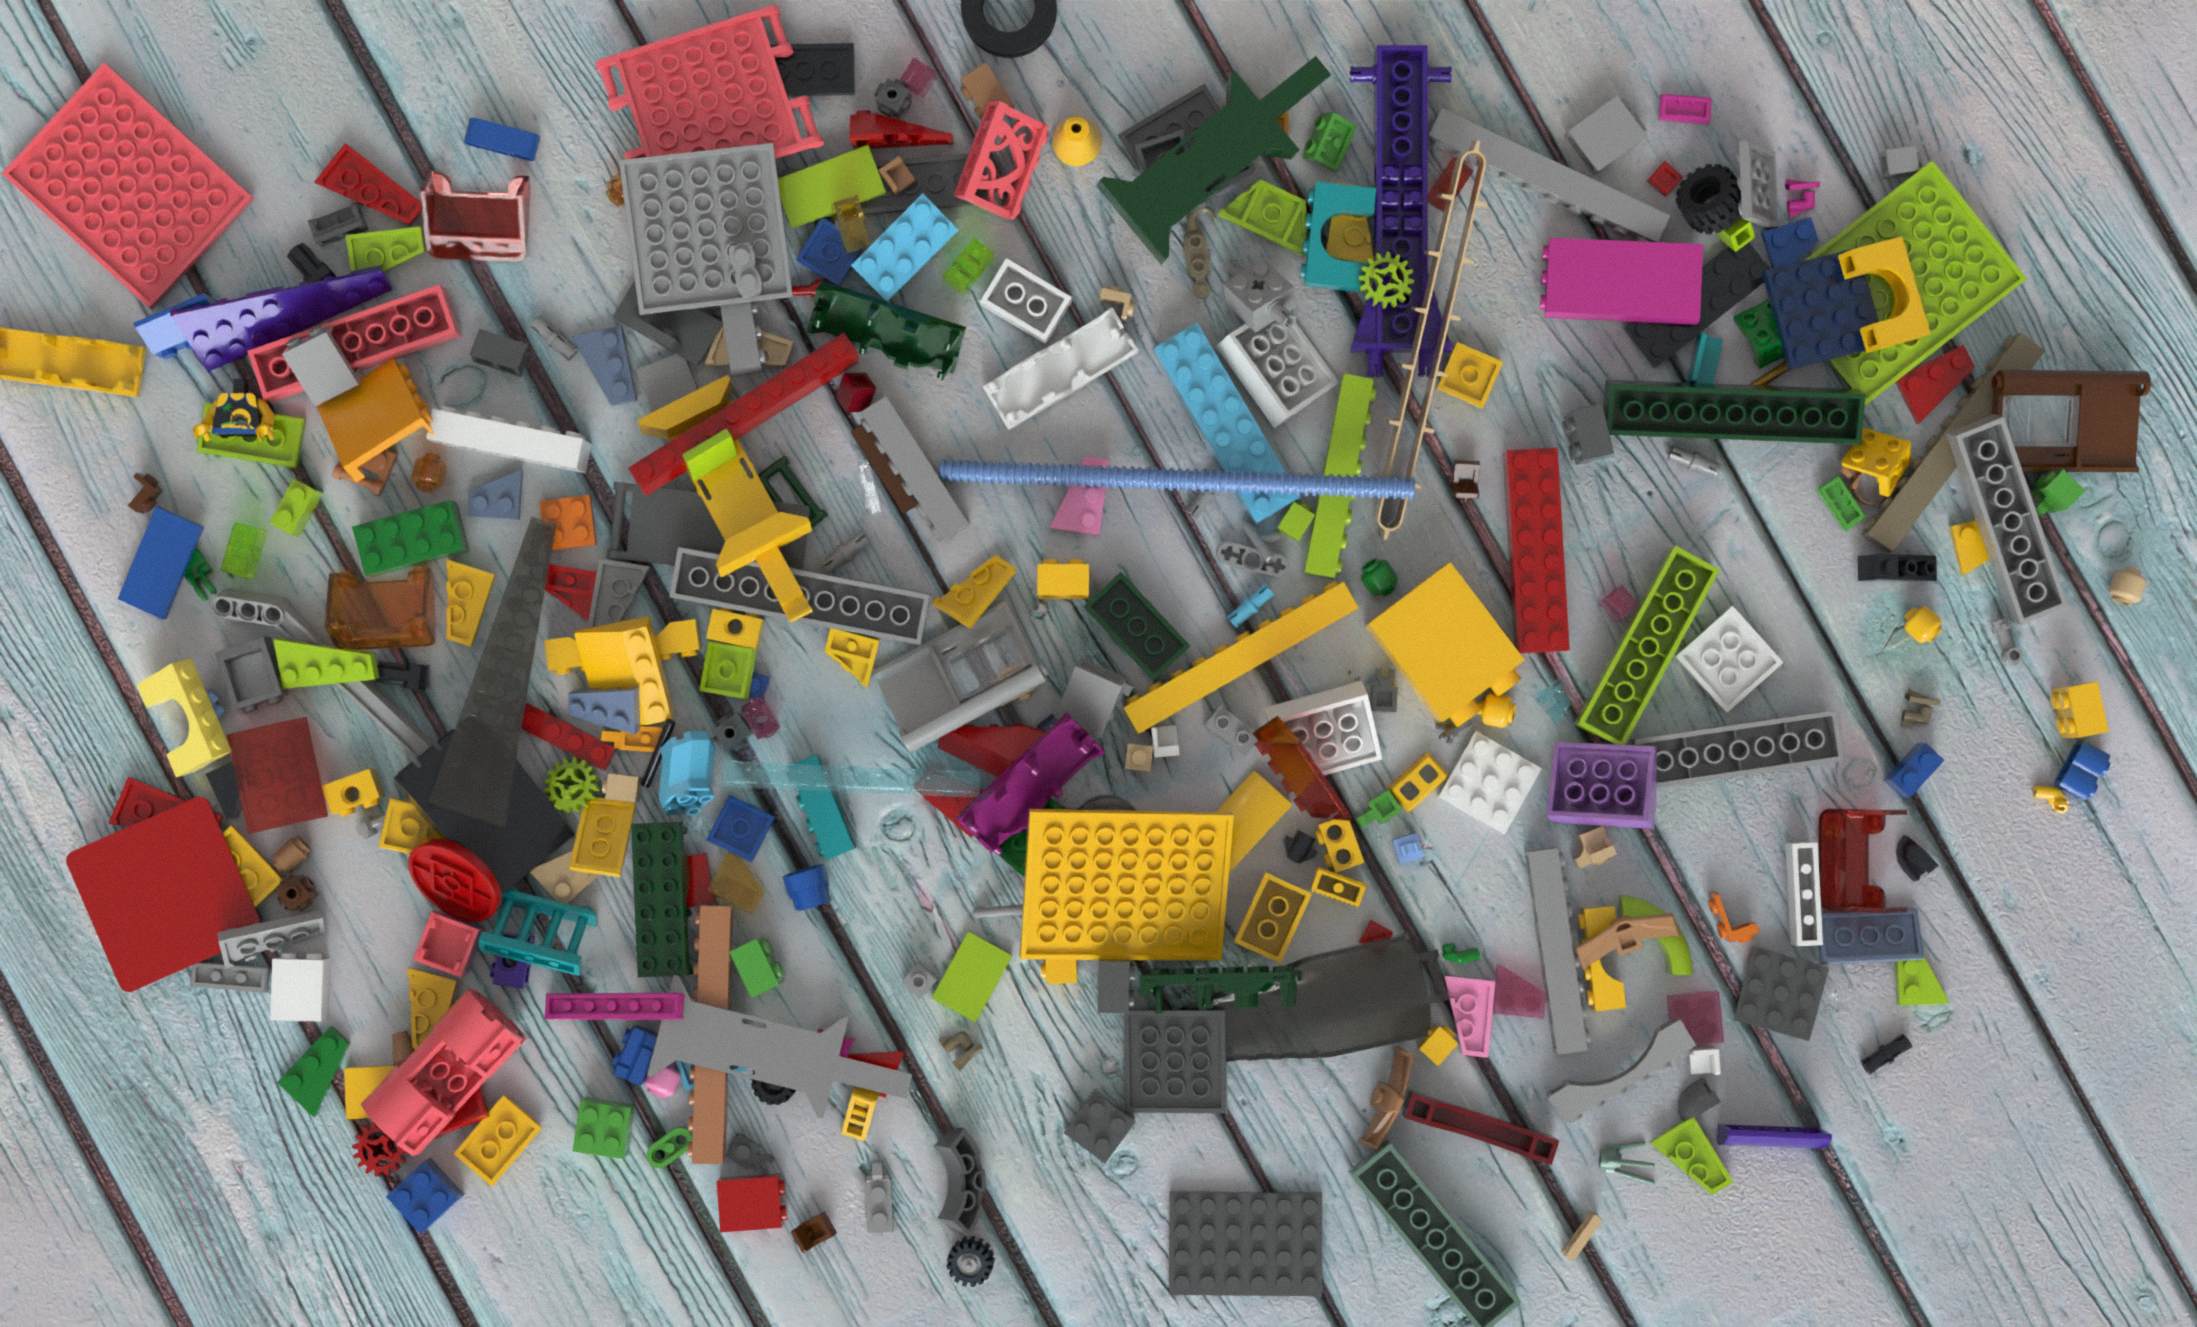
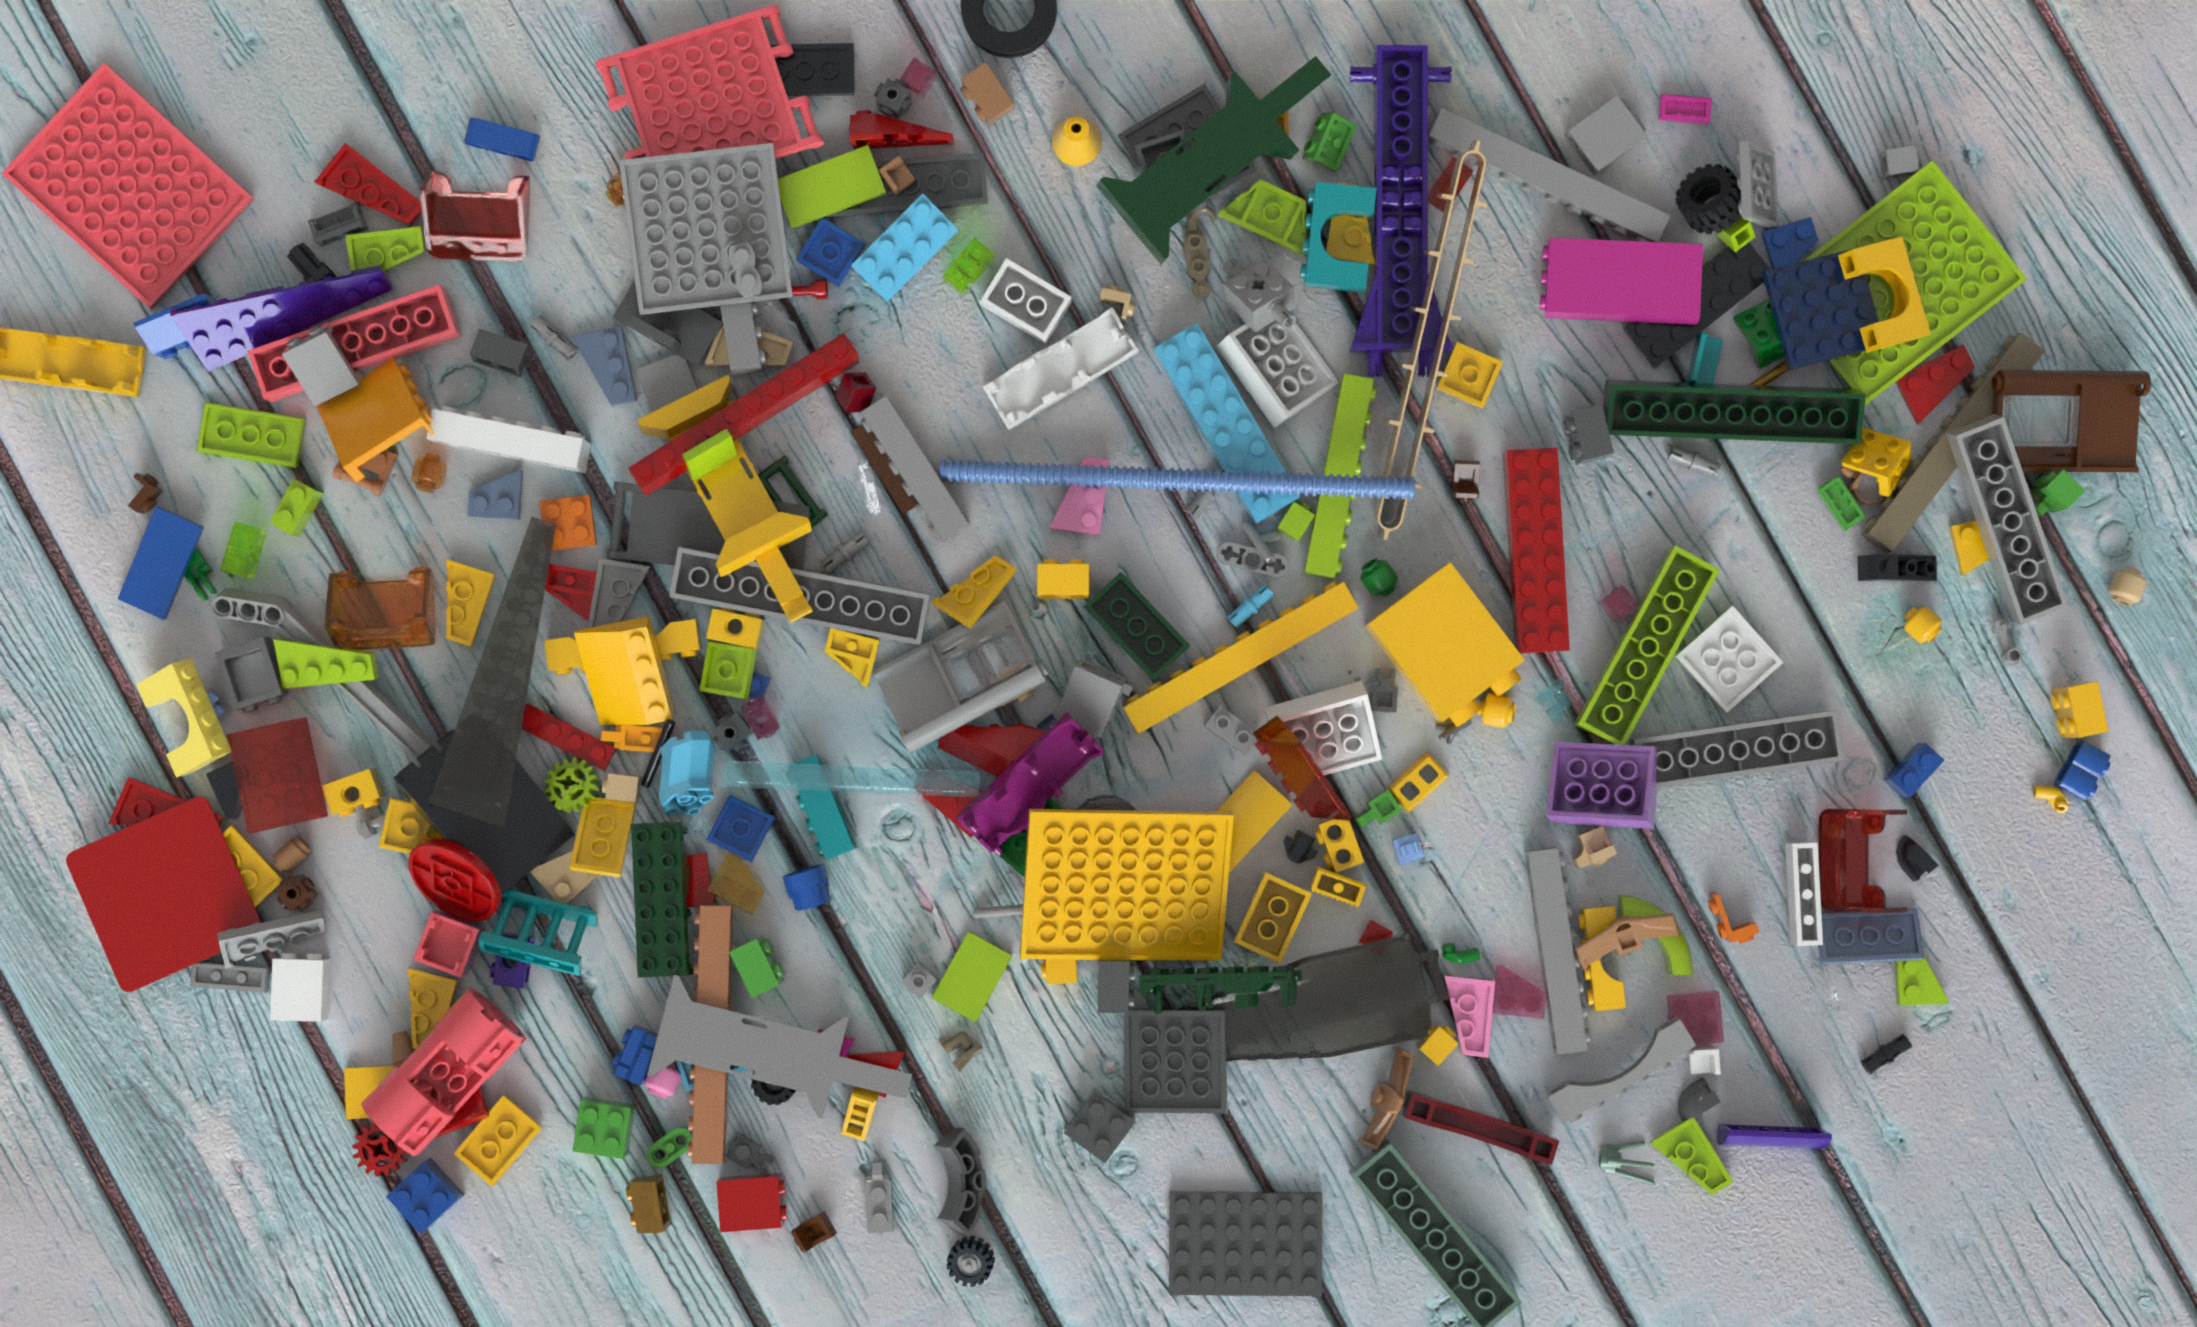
(237, 415): torso -> none
(313, 1073): green wing -> none
(407, 675): black piece -> none
(410, 538): green brick -> none
(610, 708): sand blue wing -> none
(614, 1006): dark pink tile -> none
(649, 1204): none -> pearl gold slope
(849, 222): clear yellow brick -> none
(894, 329): dark green piece -> none
(1025, 162): coral fence -> none
(1138, 757): tan brick -> none
(1165, 741): white panel -> none
(1376, 276): lime gear -> none
(1489, 782): white plate -> none
(1581, 1236): tan tile -> none
(1665, 179): red tile -> none
(1781, 993): dark grey plate -> none
(1807, 203): dark pink piece -> none
(1923, 717): dark tan piece -> none

